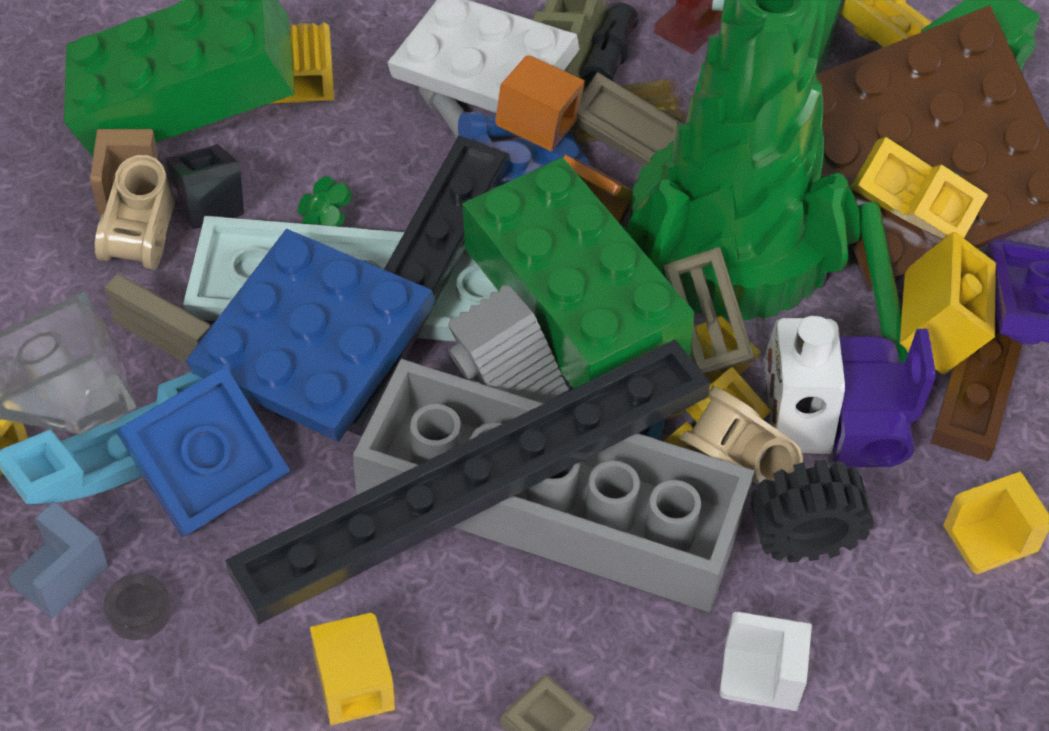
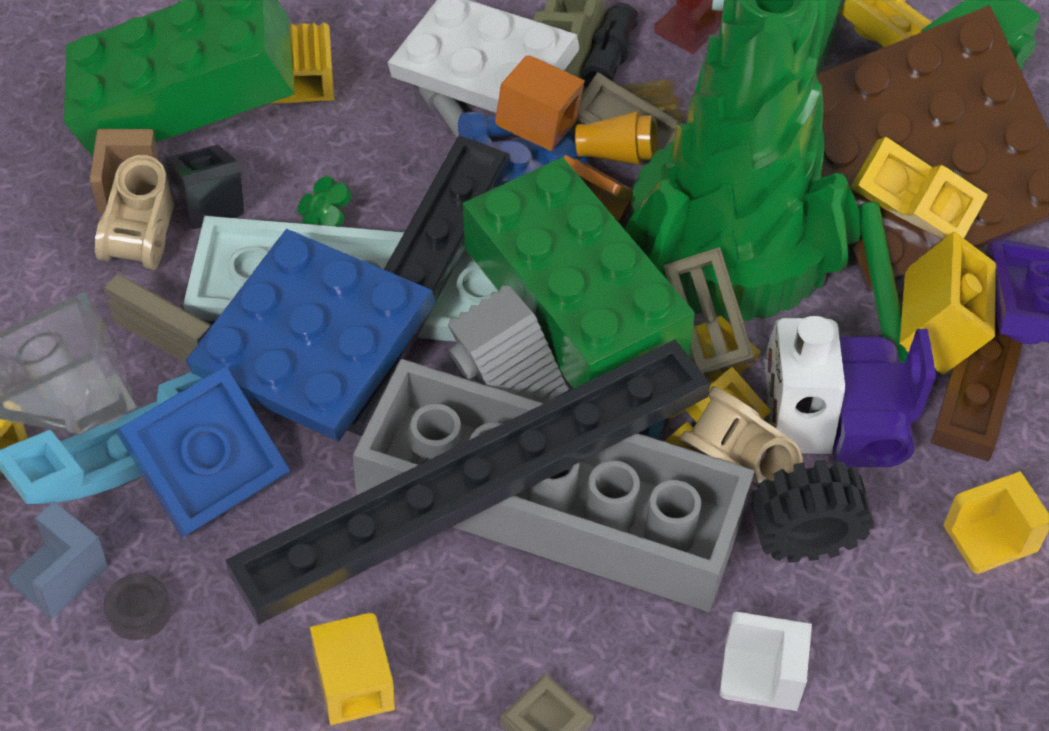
(621, 138): none -> light orange cone

